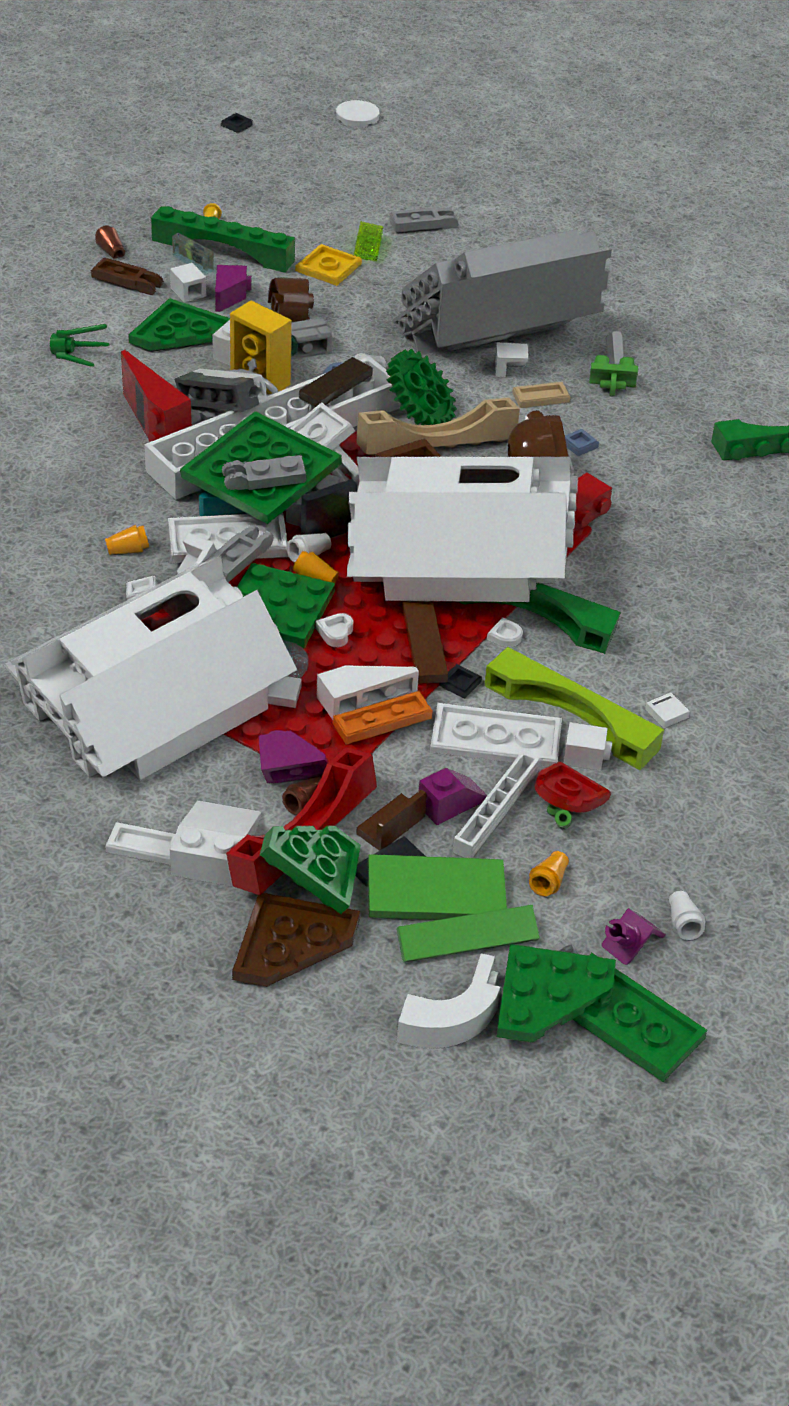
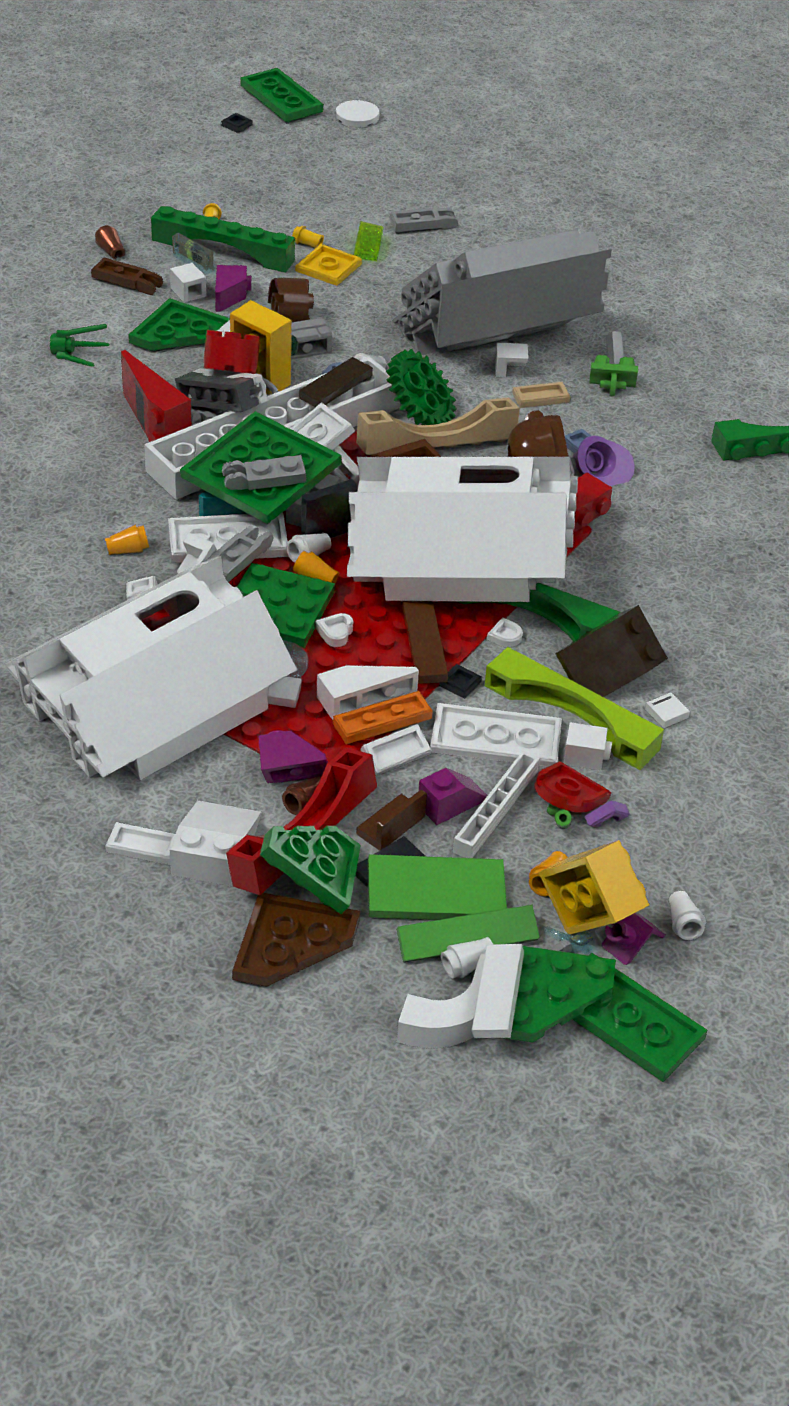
(231, 352): none -> red brick
(281, 94): none -> green plate
(307, 237): none -> yellow pin
(397, 749): none -> white tile
(463, 957): none -> white cone
(498, 991): none -> white tile
(578, 942): none -> clear light blue hand
(594, 888): none -> yellow brick
(609, 459): none -> medium lavender piece
(610, 809): none -> medium lavender tile
(613, 653): none -> dark brown slope

